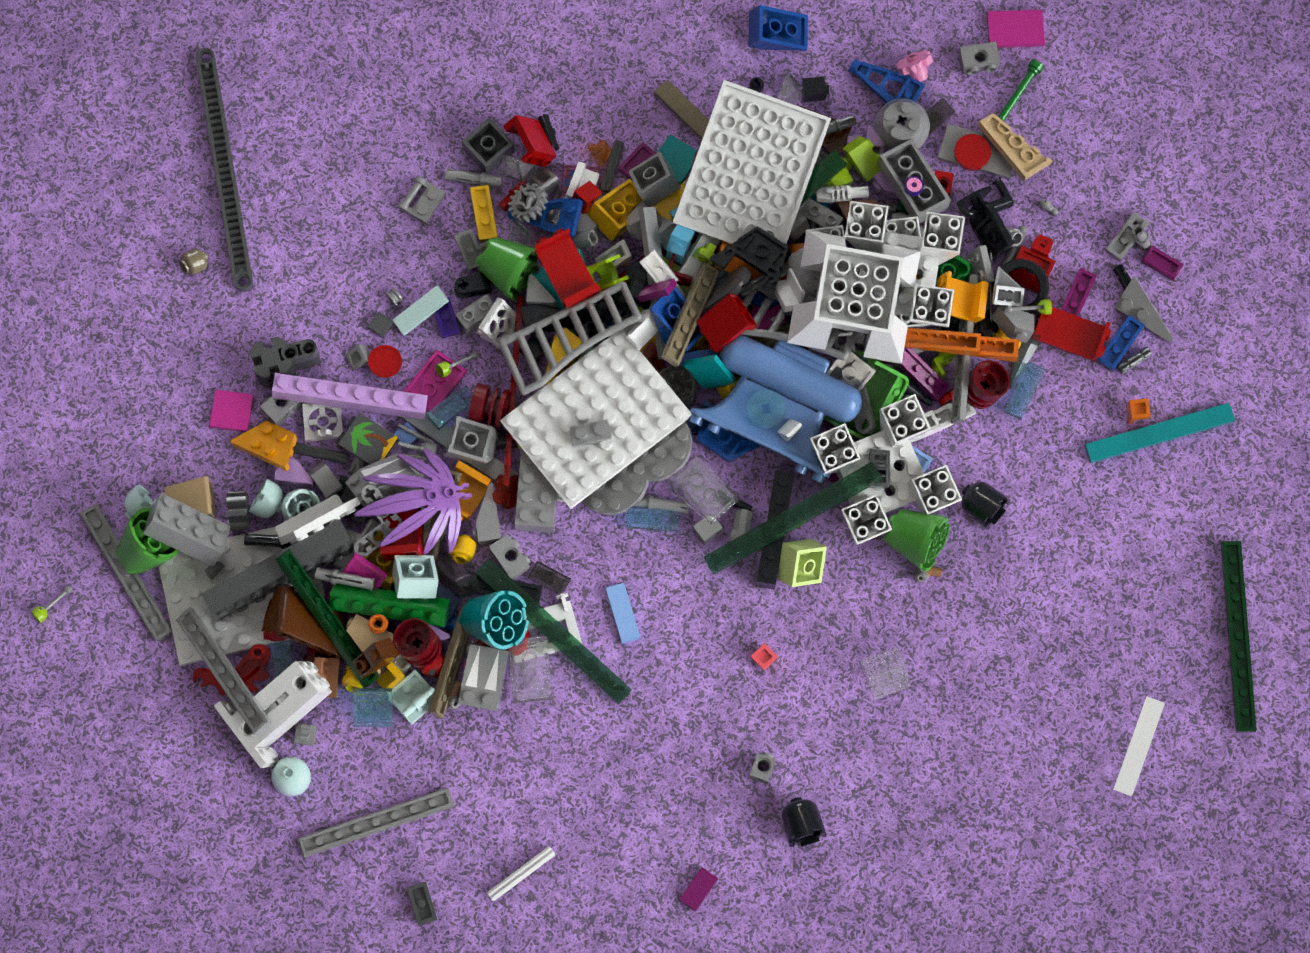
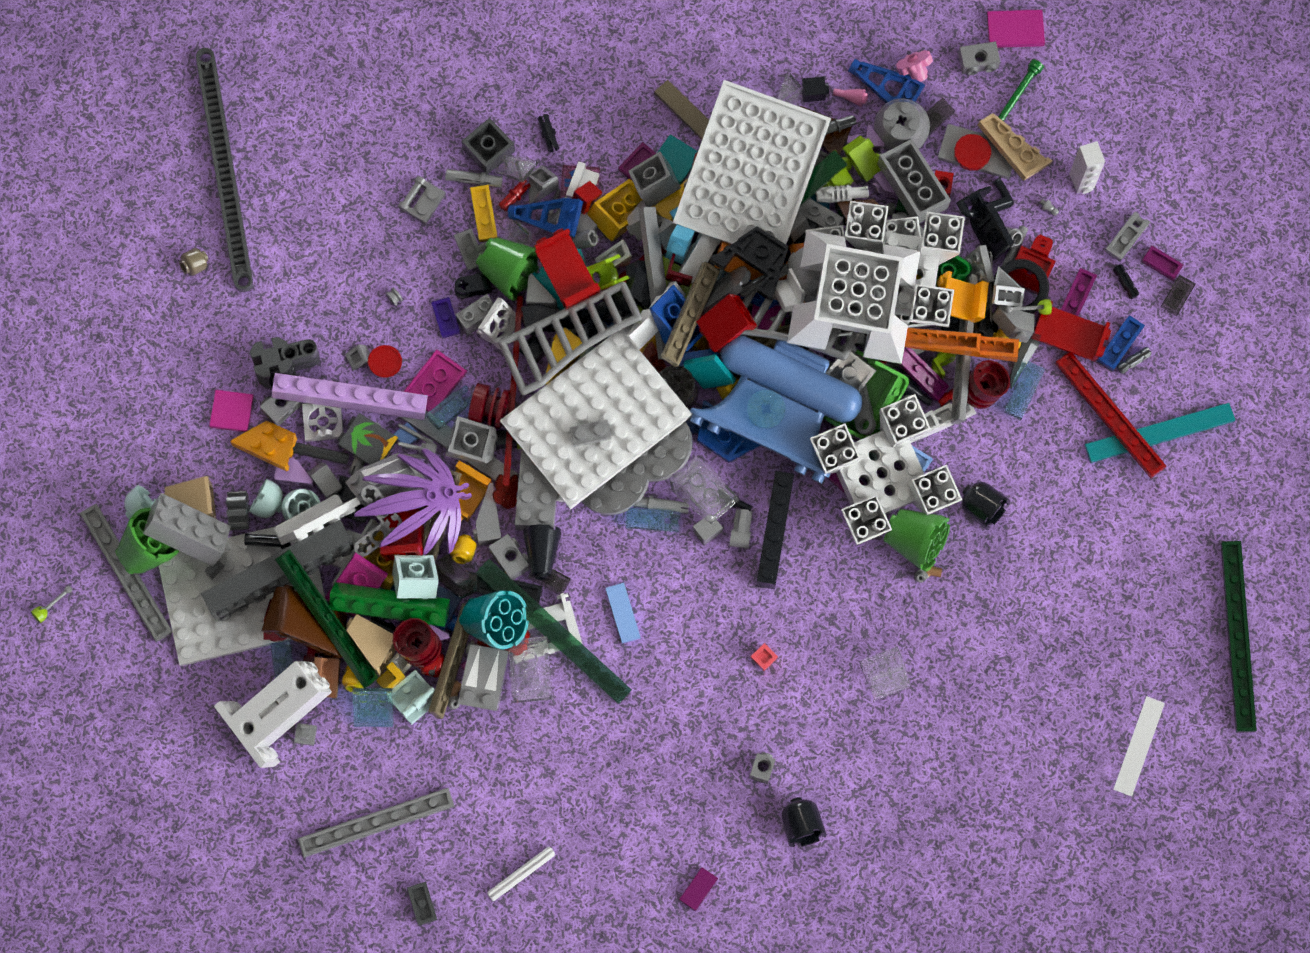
(223, 671): light grey tile -> none
(249, 669): red animal -> none
(291, 776): light aqua cylinder -> none
(322, 574): light grey pin -> none
(375, 618): orange plate -> none
(375, 657): reddish brown slope -> none
(380, 325): dark grey tile -> none
(420, 310): light aqua tile -> none
(444, 368): hinge -> none
(528, 202): light grey gear -> none
(534, 139): red panel -> none
(541, 549): none -> black cone
(600, 151): clear orange tile -> none
(612, 166): dark grey axle -> none
(657, 267): white plate -> none
(657, 290): magenta tile -> none
(704, 253): lime tile -> none
(753, 86): black hinge -> none
(777, 29): blue slope -> none
(789, 429): white slope -> none
(793, 518): clear green plate -> none
(801, 562): yellowish green slope -> none
(855, 96): none -> bright pink cone
(881, 484): dark grey slope -> none
(913, 186): tile -> none
(1087, 167): none -> white brick
(1110, 415): none -> red tile
(1137, 304): light grey wing -> none
(1137, 410): orange panel -> none
(1141, 237): light grey pin -> none
(1178, 295): none -> clear smoke plate

